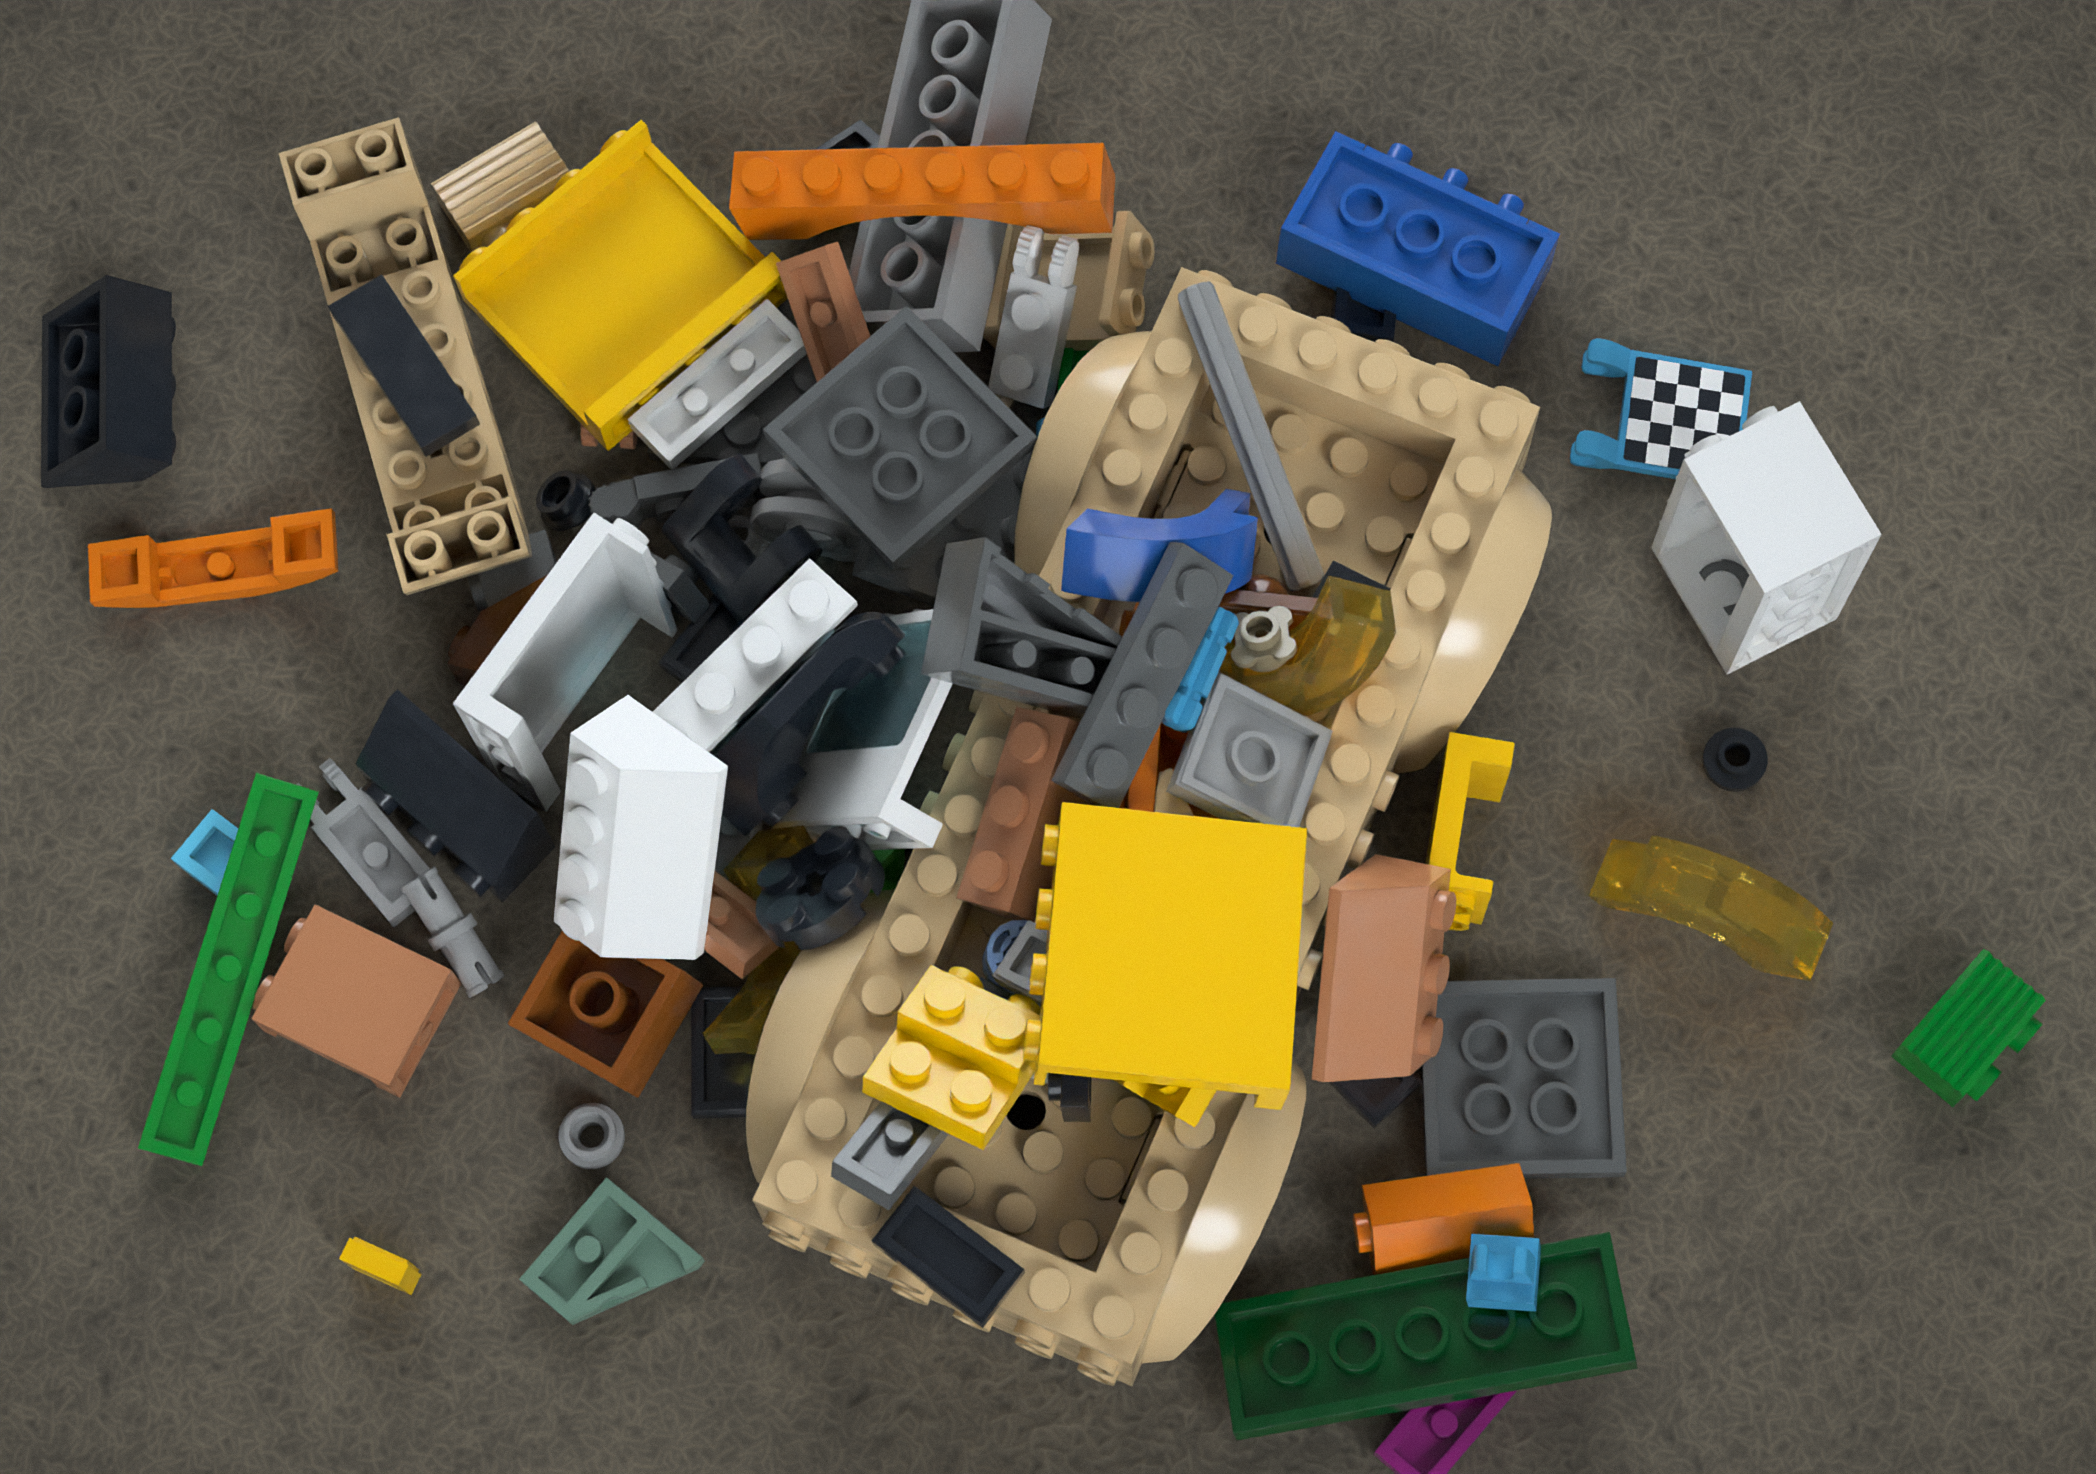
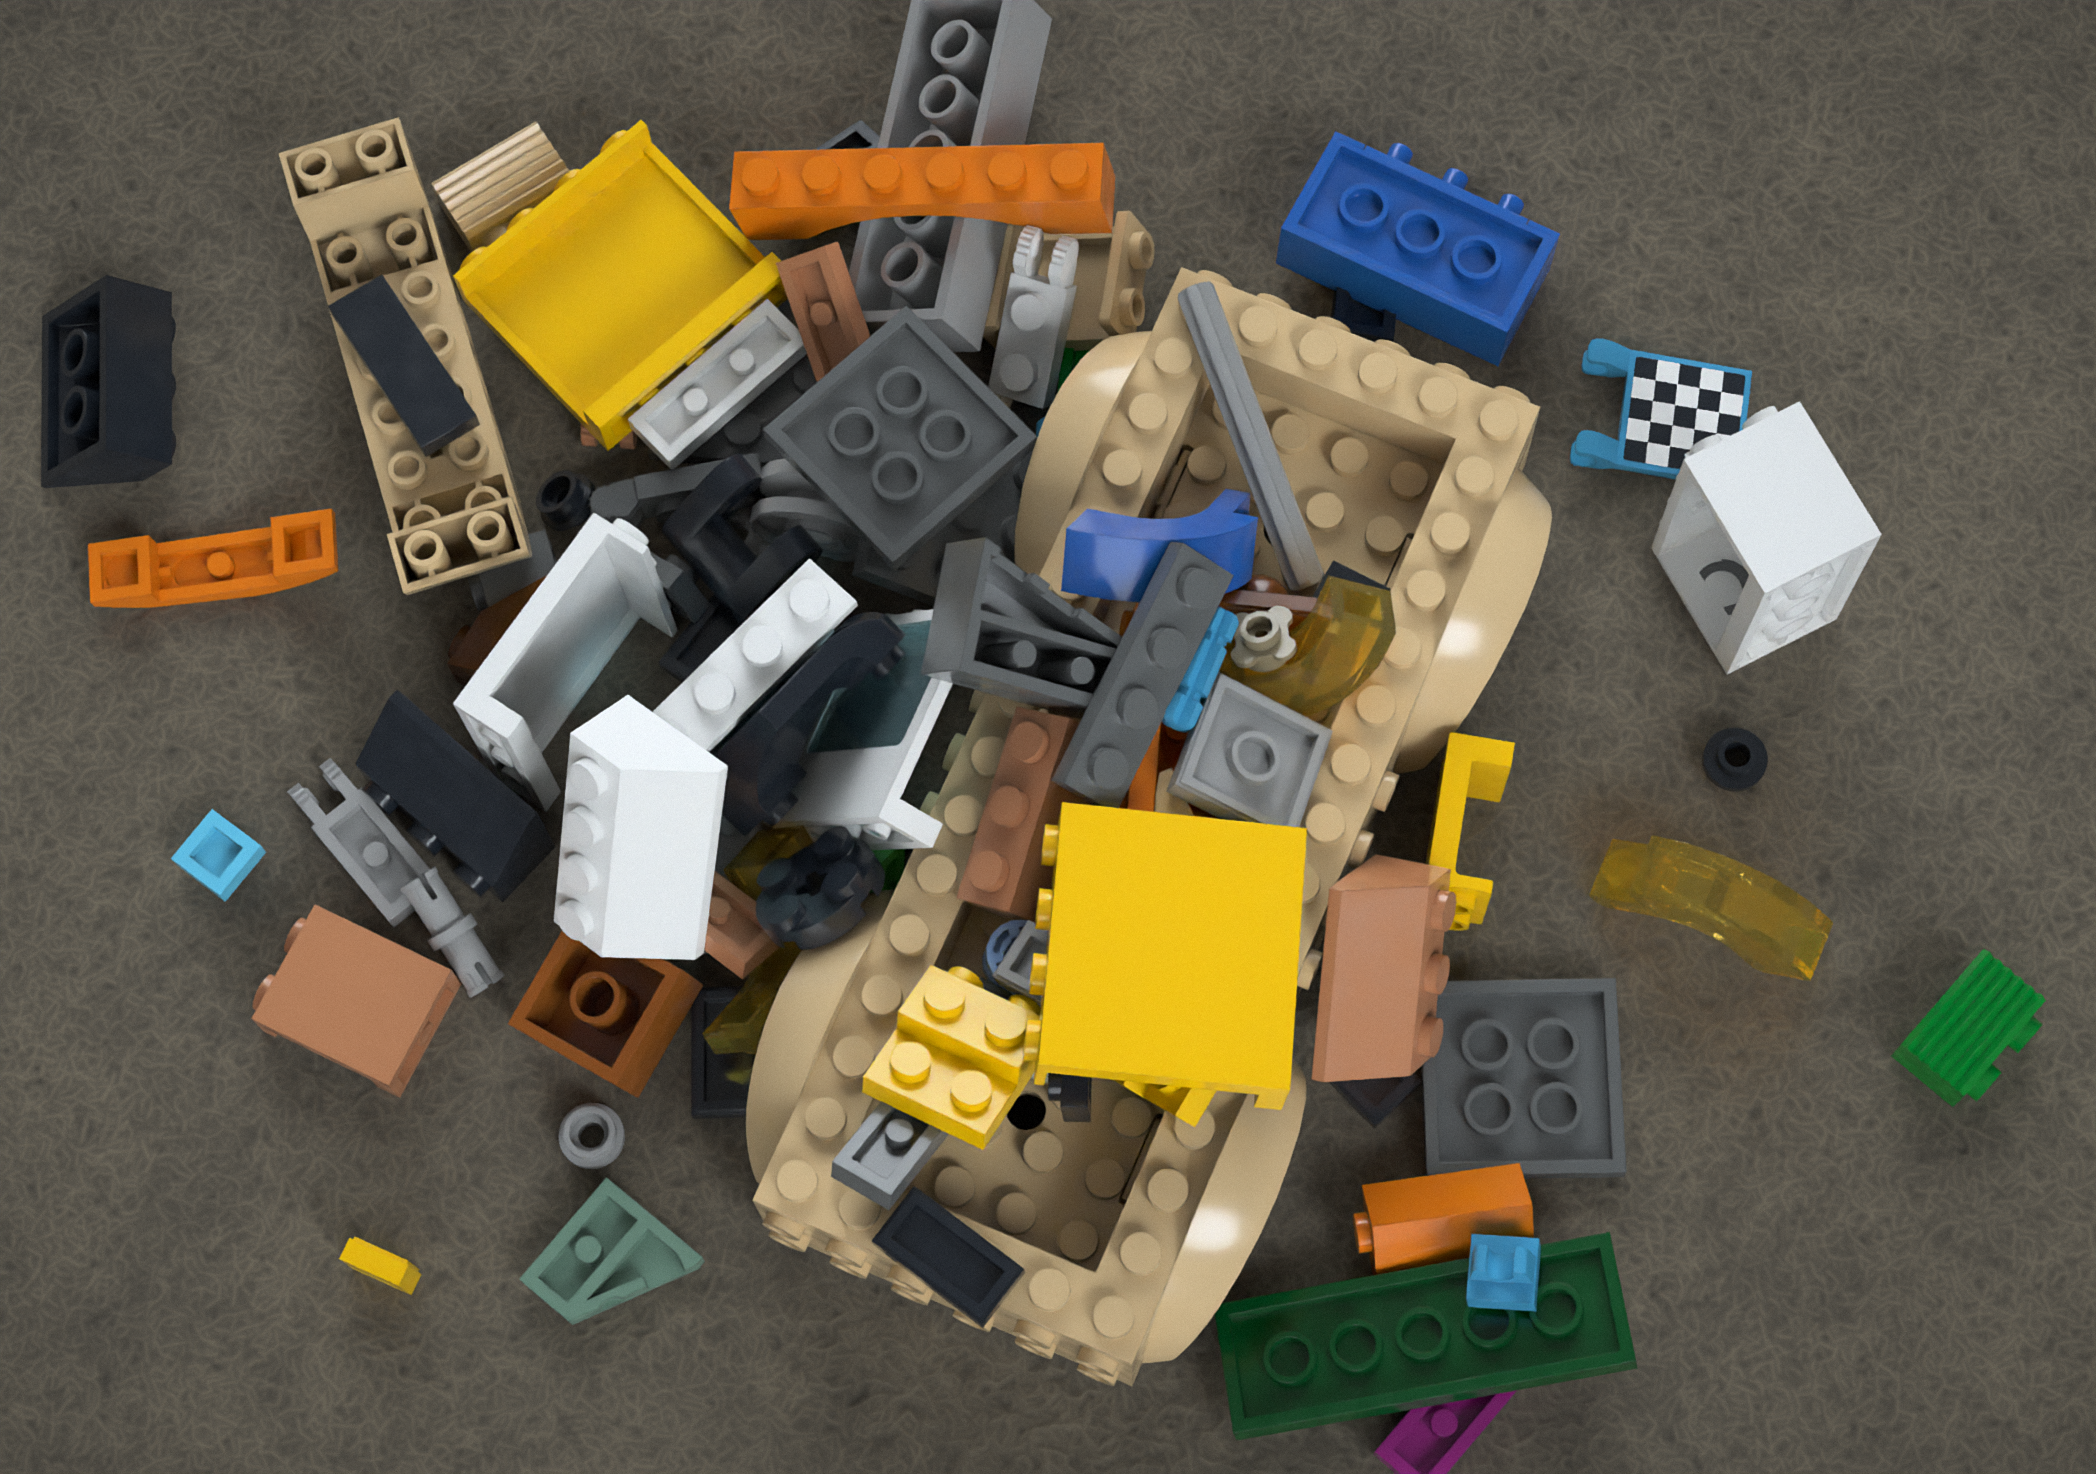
(228, 970): green plate -> none

